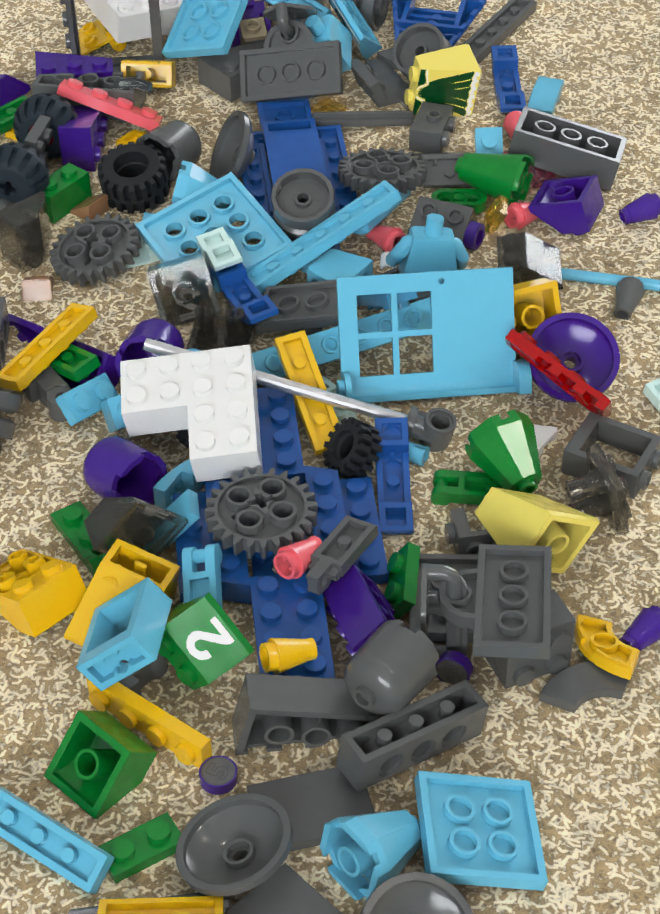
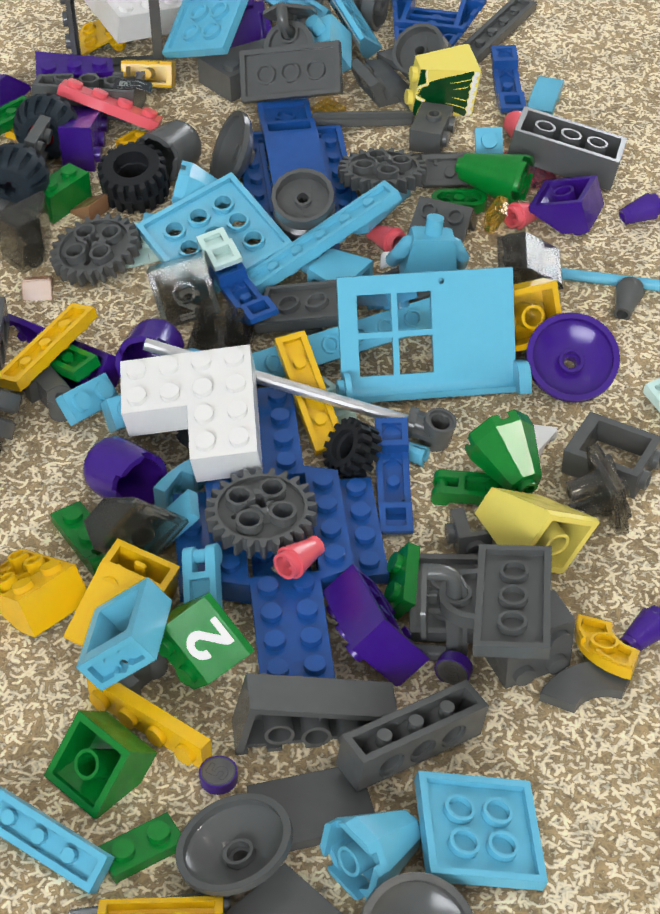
(252, 30): dark tan bracket -> none
(286, 653): yellow cone -> none
(339, 552): dark grey hinge -> none
(391, 668): dark grey cylinder -> none
(474, 235): dark purple tile -> none
(567, 380): red wing -> none

